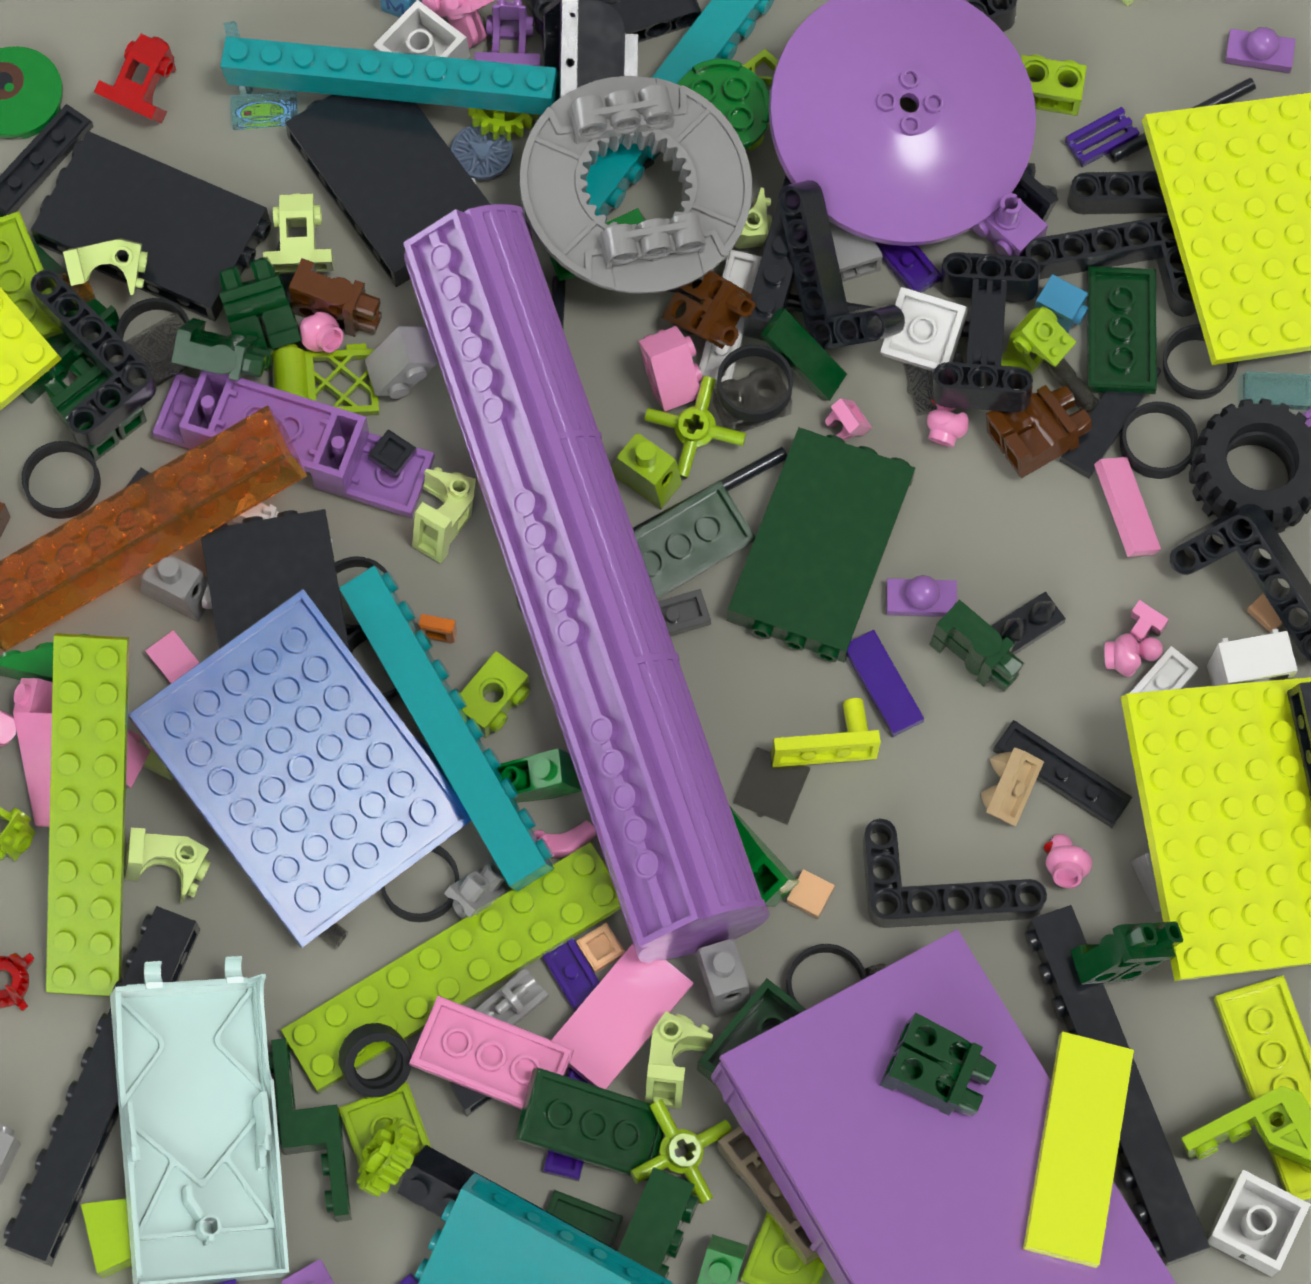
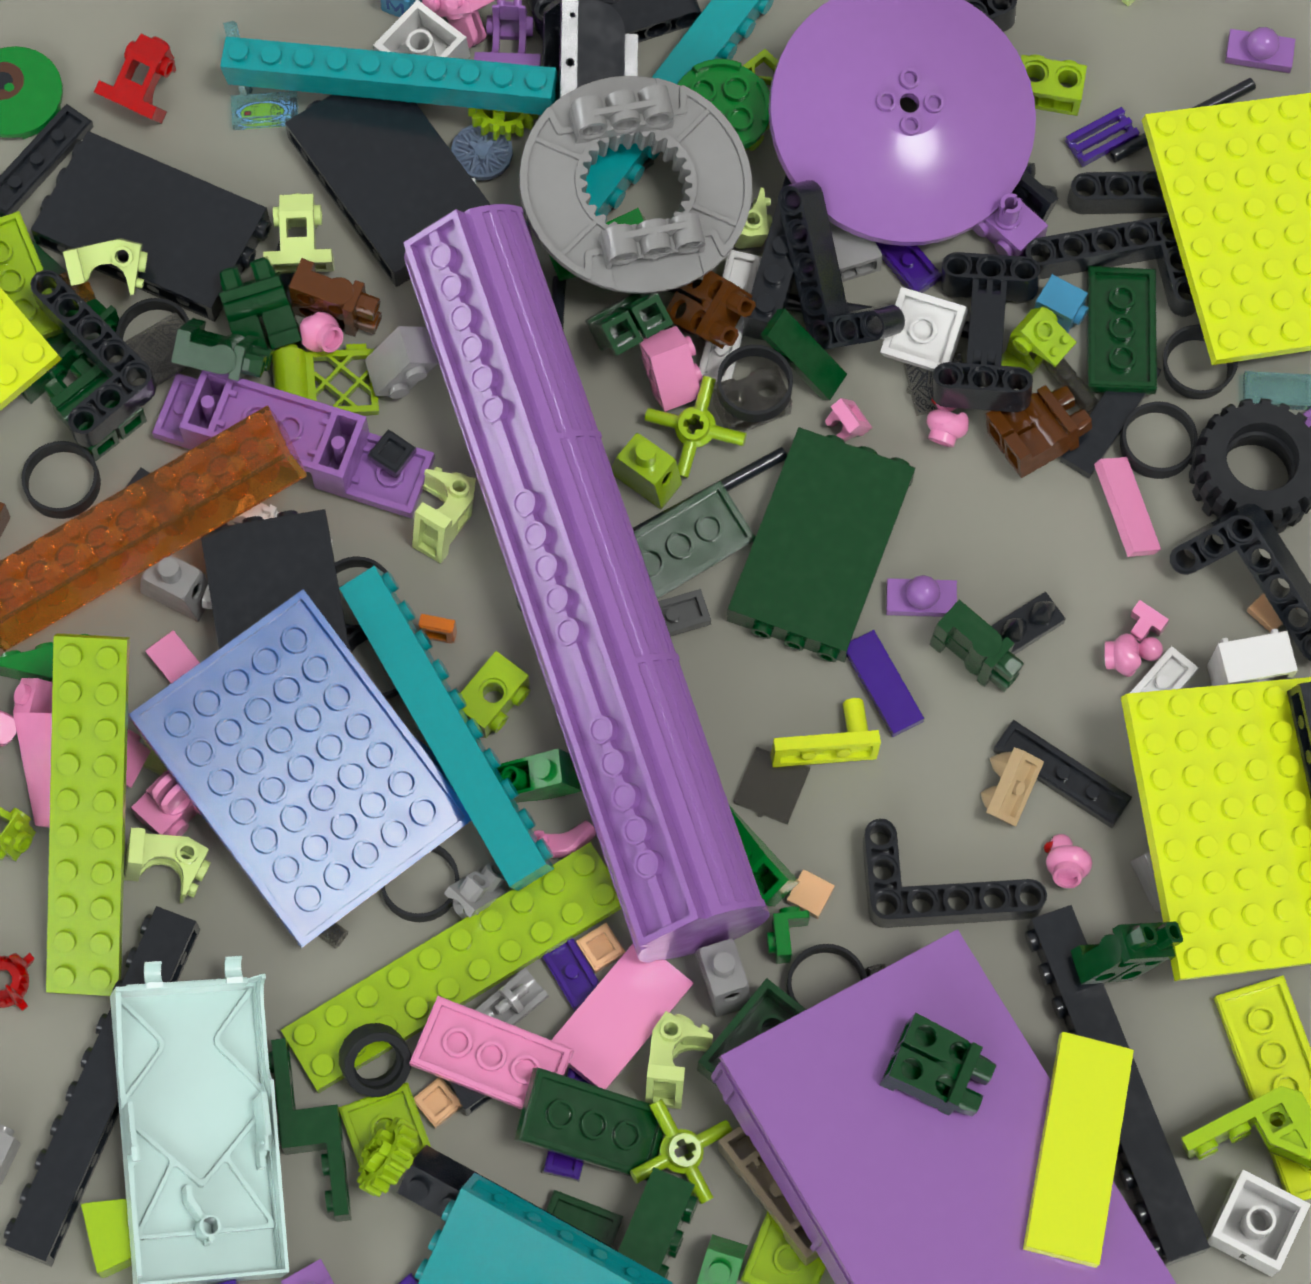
(165, 807): none -> bright pink brick
(437, 1102): none -> light nougat tile
(620, 322): none -> dark green hips
(779, 940): none -> green bracket

